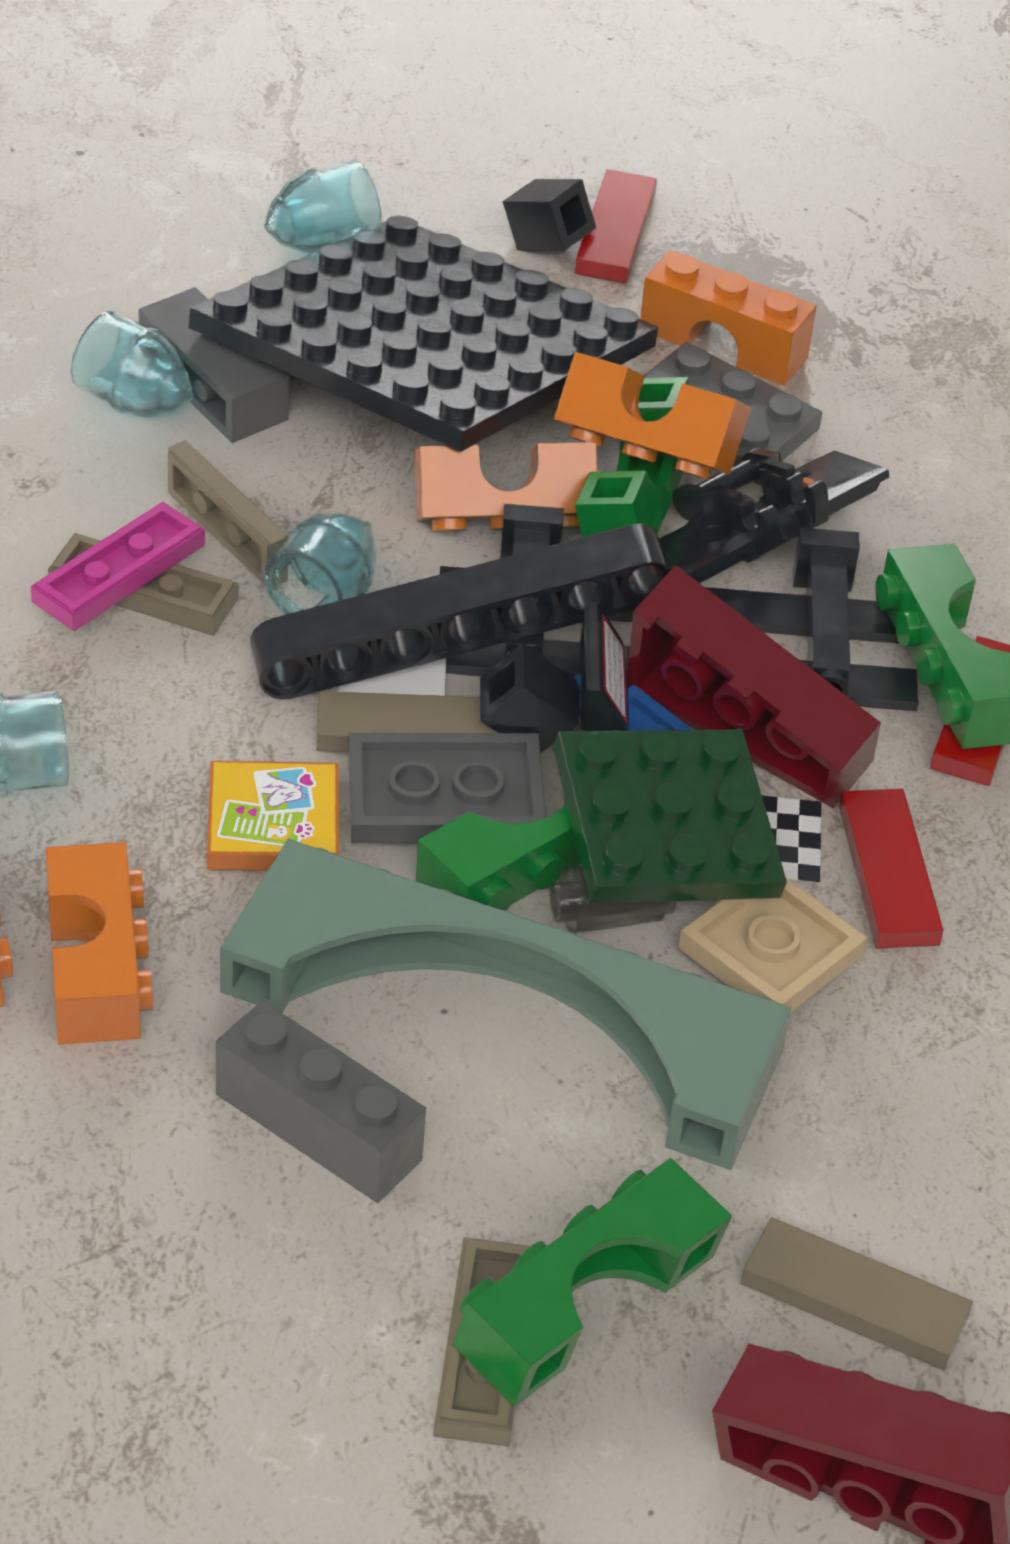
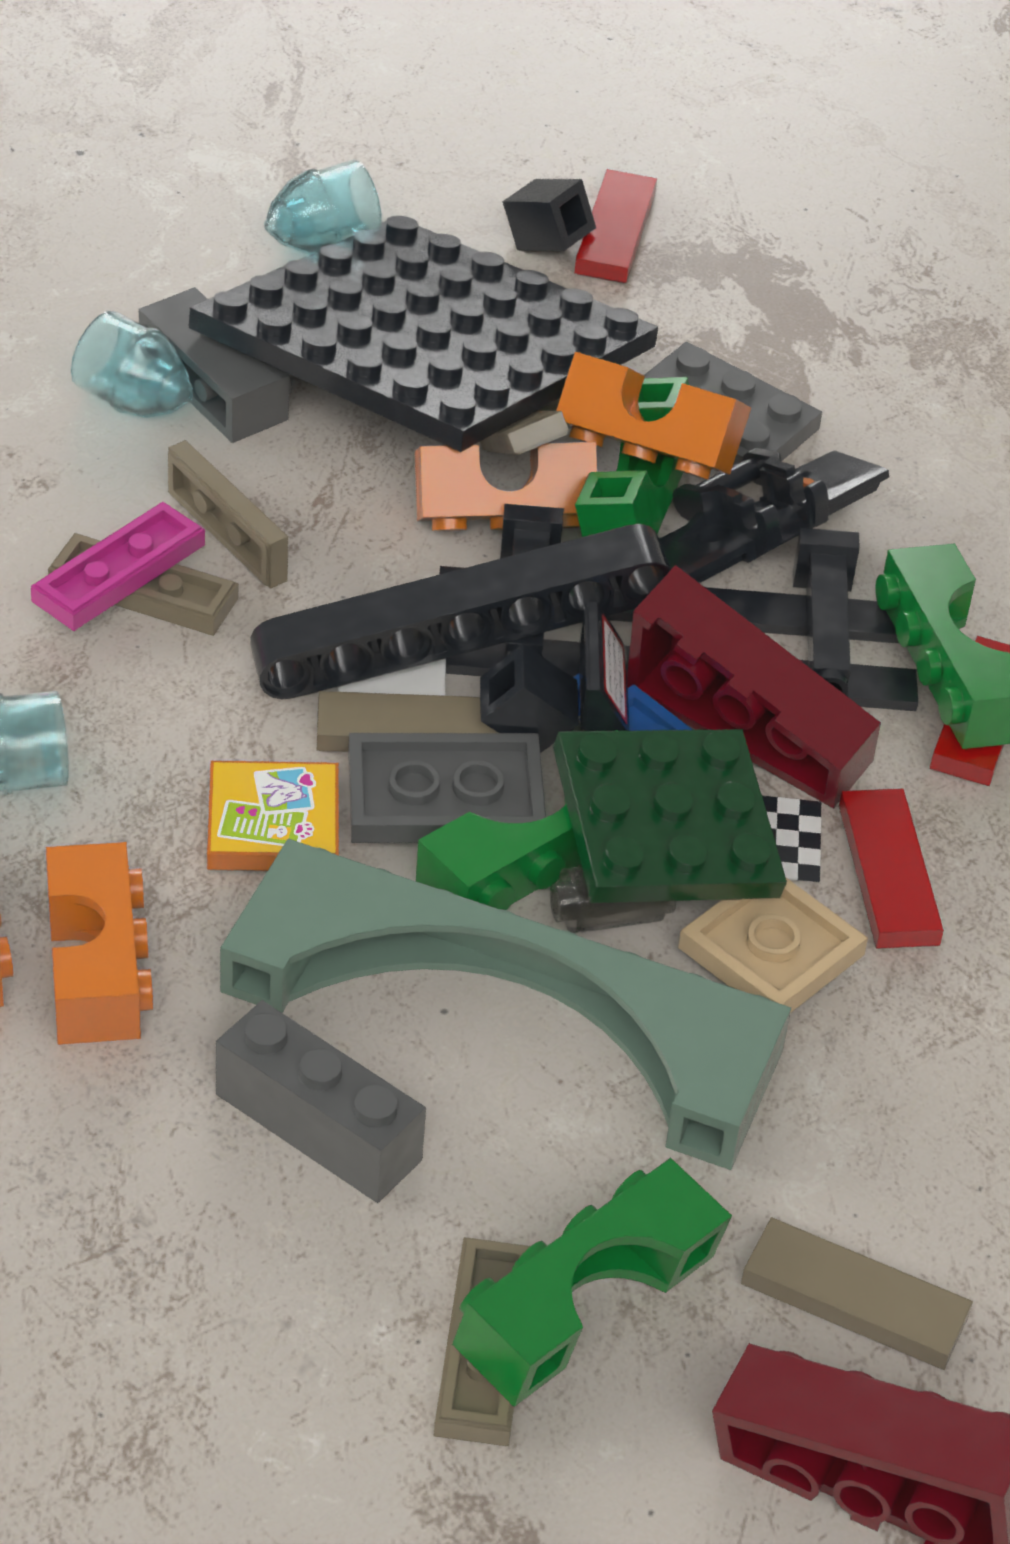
(328, 555): clear light blue helmet -> none
(527, 433): none -> dark tan tile
(767, 324): orange arch -> none

